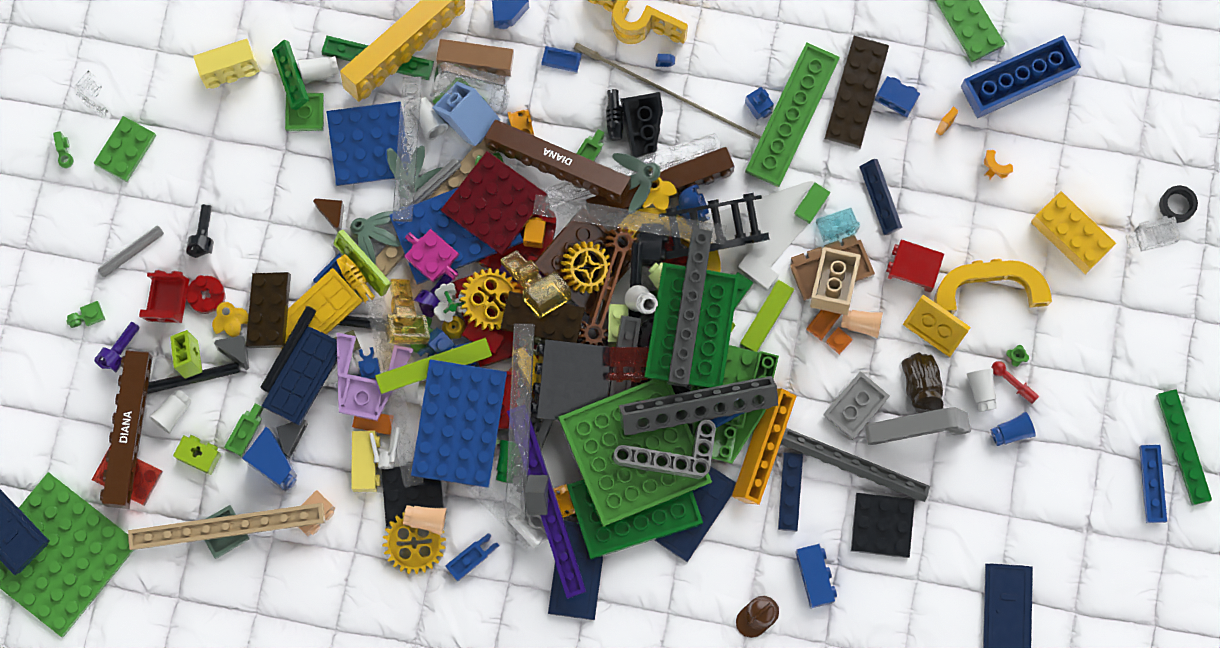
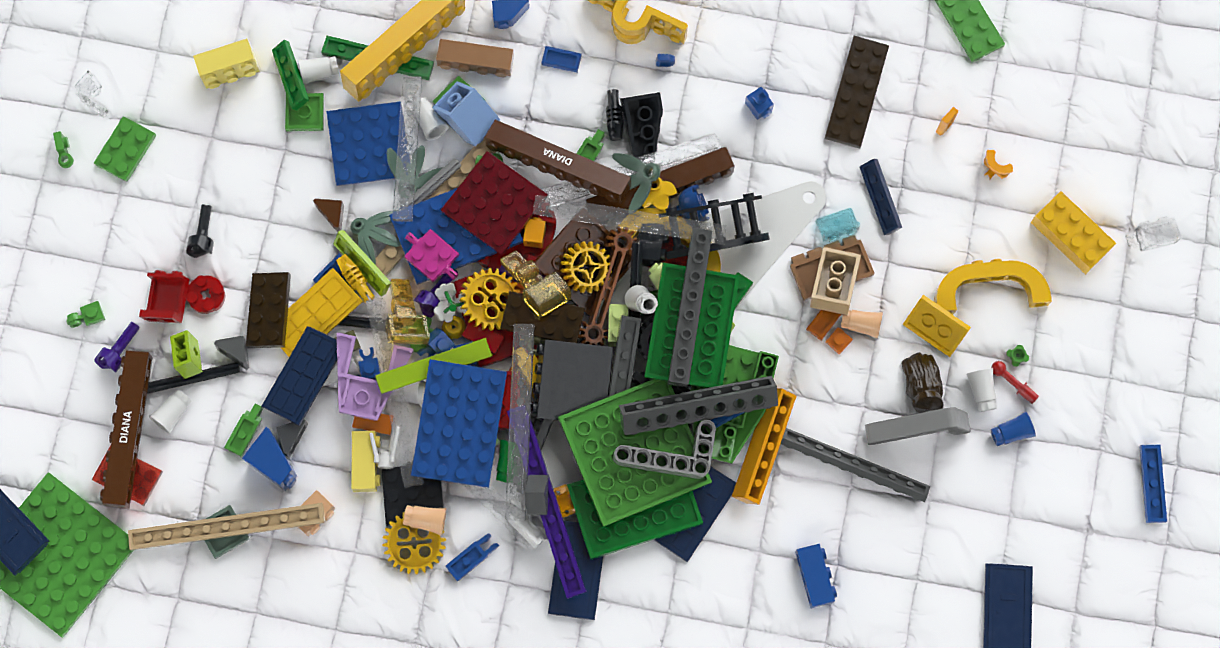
(130, 251): light grey axle -> none
(205, 462): lime brick -> none
(229, 323): yellow plate -> none
(288, 348): black axle -> none
(497, 86): clear windscreen -> none
(521, 122): light orange piece -> none
(595, 55): dark tan piece -> none
(627, 357): clear red plate -> none
(757, 616): reddish brown piece -> none
(758, 271): white tile -> none
(767, 316): lime tile -> none
(790, 492): dark blue plate -> none
(792, 114): bright green plate -> none
(812, 203): bright green tile -> none
(856, 405): light grey plate -> none
(882, 525): black plate -> none
(897, 96): blue brick -> none
(915, 264): red panel -> none
(1020, 76): blue brick -> none
(1184, 447): green plate -> none
(1188, 194): black tyre -> none

